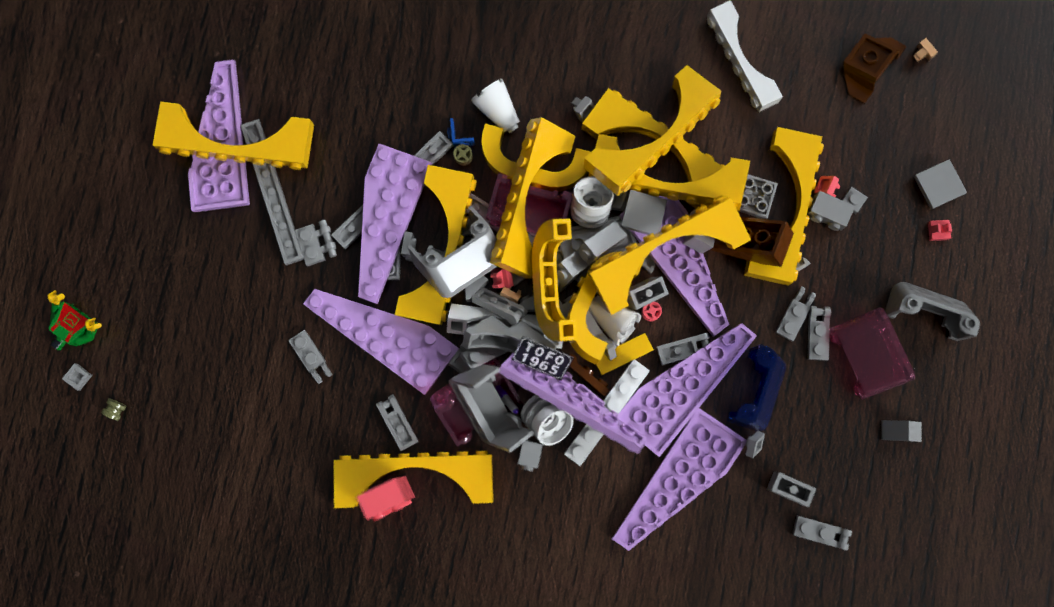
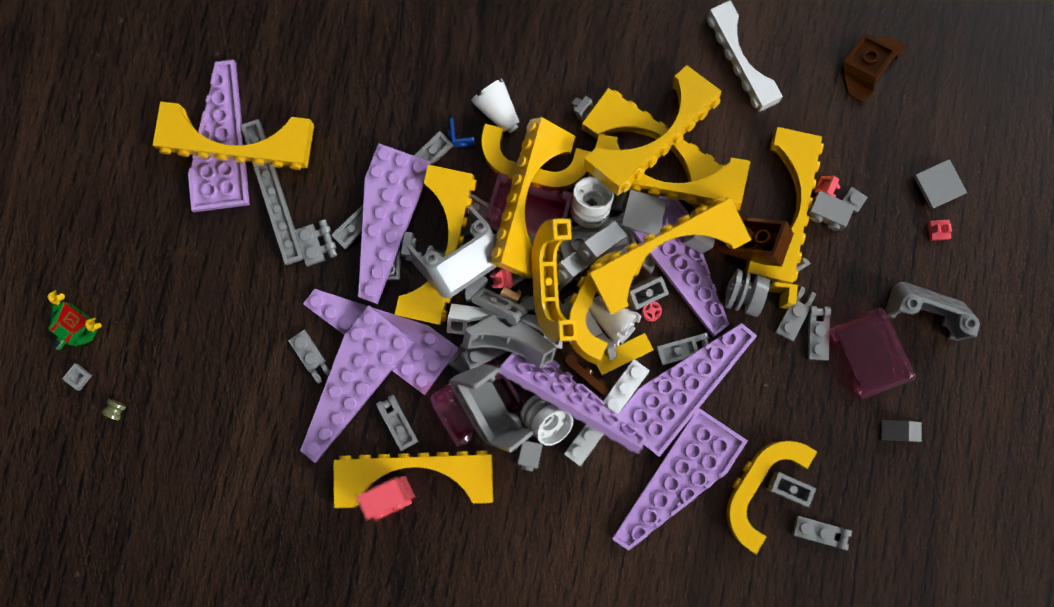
(361, 365): none -> lavender wing
(460, 152): olive wheel -> none
(506, 399): piece -> none
(542, 358): black sticker -> none
(749, 293): none -> light grey wheel
(751, 479): none -> yellow arch
(754, 444): light grey plate -> none
(758, 197): light grey tile -> none
(773, 368): clear blue windscreen -> none
(787, 292): none -> yellow panel
(925, 50): light nougat tile -> none

